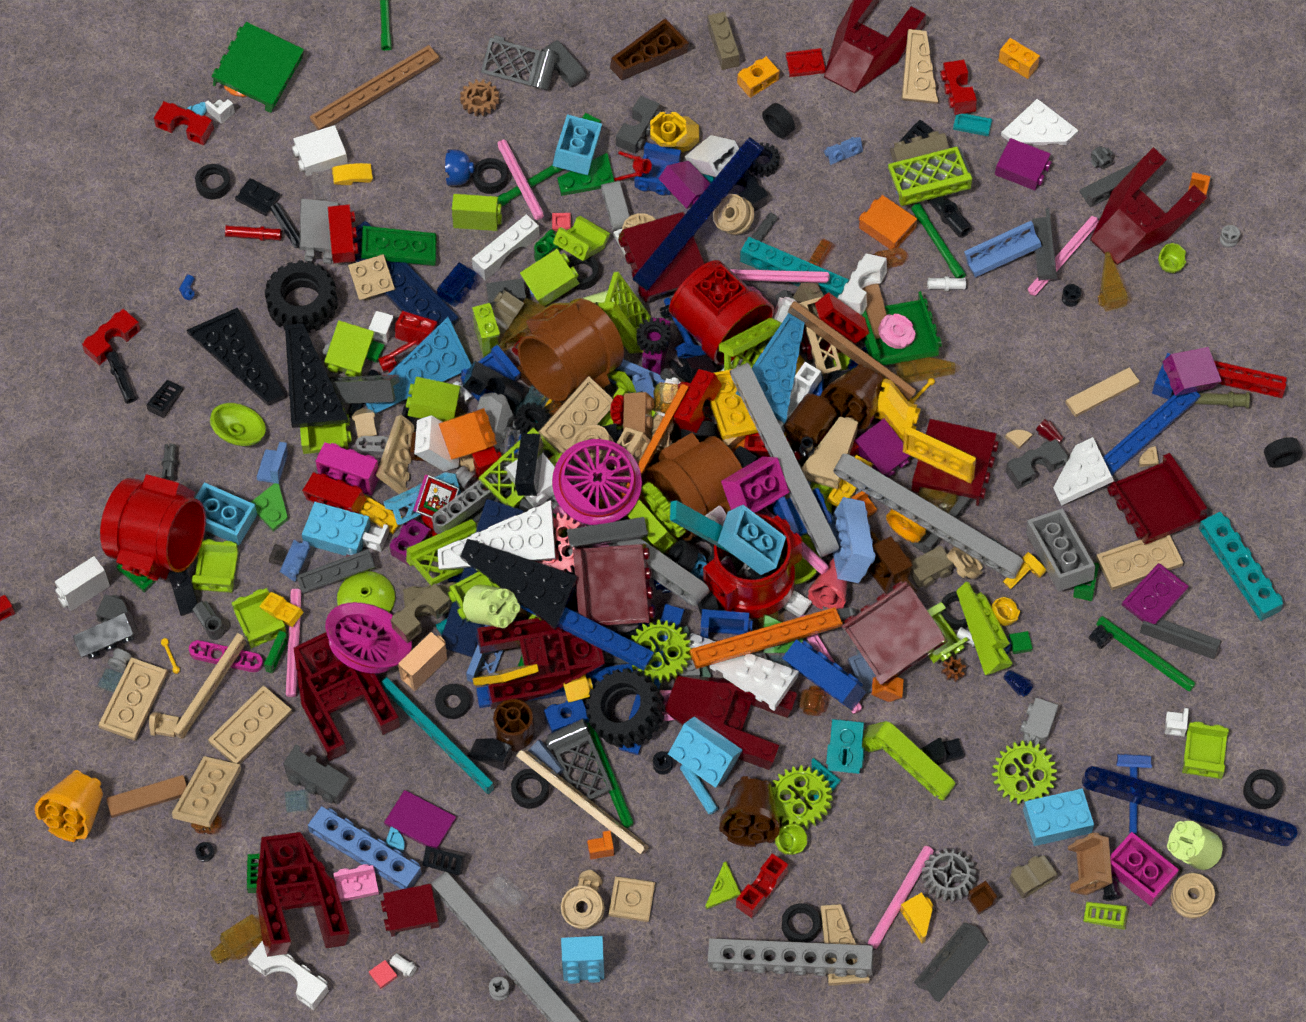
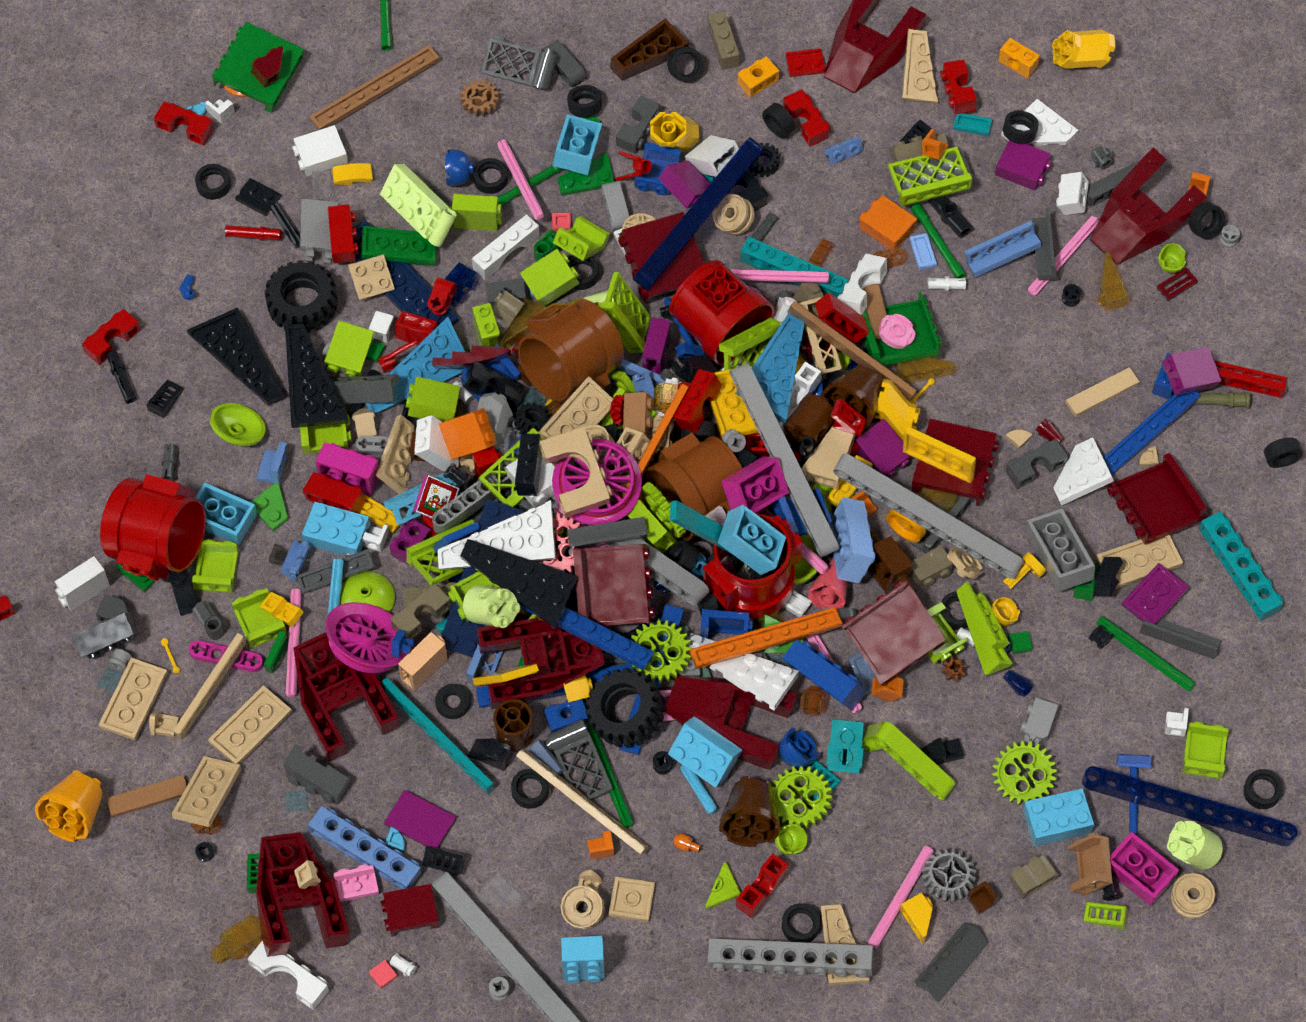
(268, 67): none -> dark red slope
(307, 875): none -> tan tile
(336, 582): none -> medium azure axle
(401, 644): none -> blue tile
(418, 204): none -> yellowish green hinge
(442, 293): none -> red piece
(456, 475): none -> black bush
(457, 535): none -> blue tile
(478, 353): none -> dark red slope
(577, 445): none -> tan arch
(584, 110): none -> black tyre
(653, 326): black tyre -> none
(685, 843): none -> orange cylinder
(698, 67): none -> black tyre
(729, 439): none -> light grey wheel
(797, 748): none -> blue cylinder
(801, 105): none -> red arch
(847, 418): none -> red slope
(922, 251): none -> light blue tile
(932, 147): none -> orange panel
(1019, 136): none -> black tyre
(1072, 193): none -> white brick
(1083, 49): none -> yellow brick
(1106, 576): none -> black slope
(1165, 292): none -> dark red tile
(1216, 224): none -> black tyre

